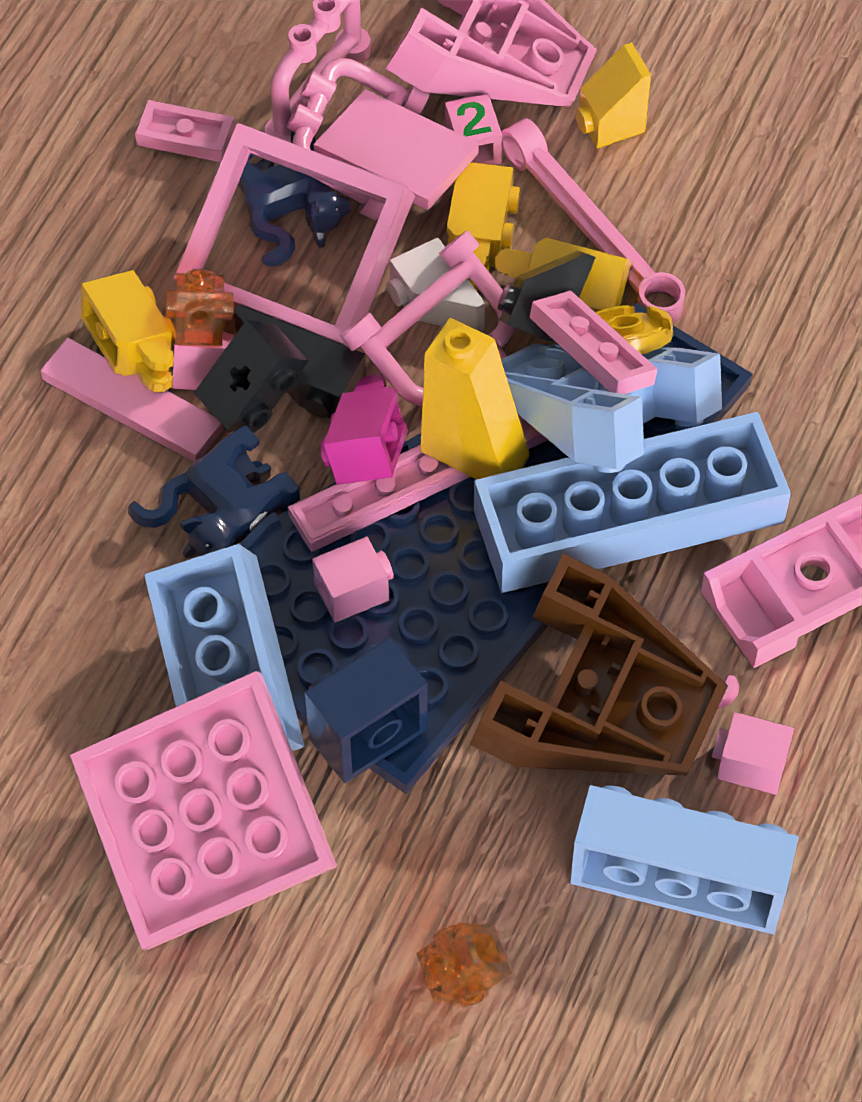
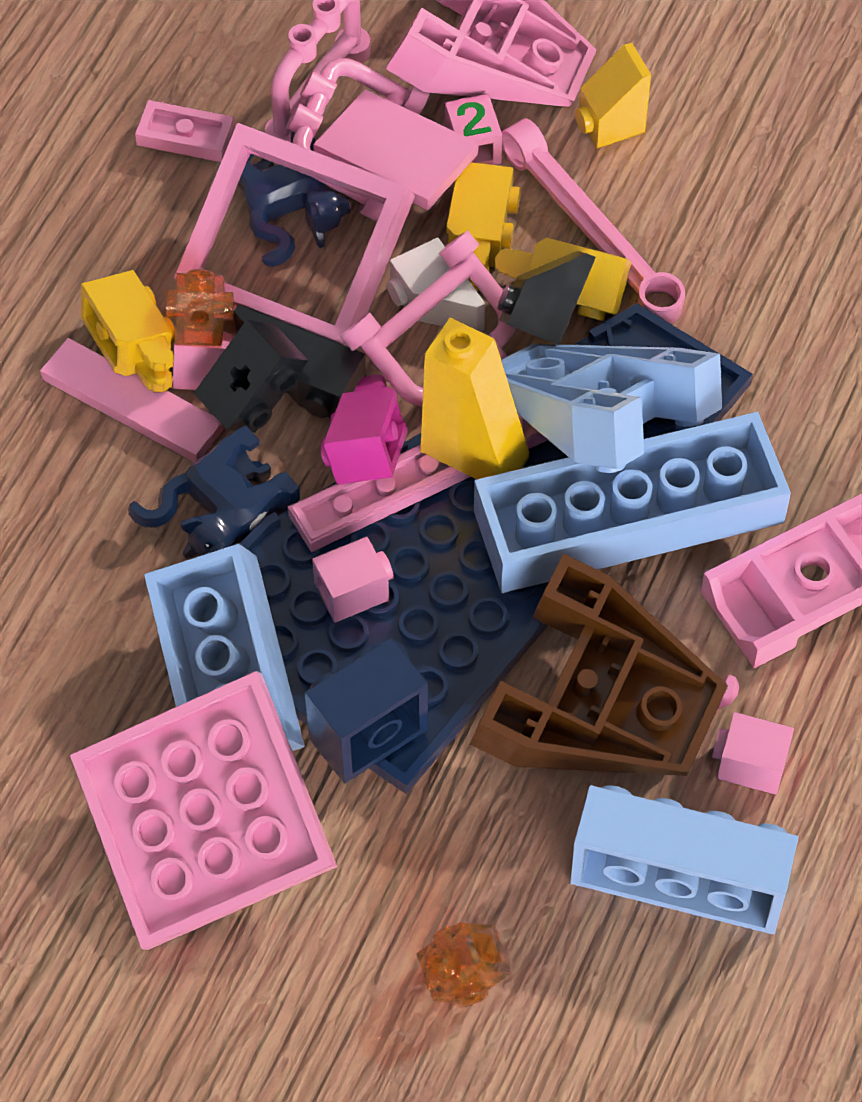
(593, 343): bright pink plate -> none
(642, 330): yellow tile -> none

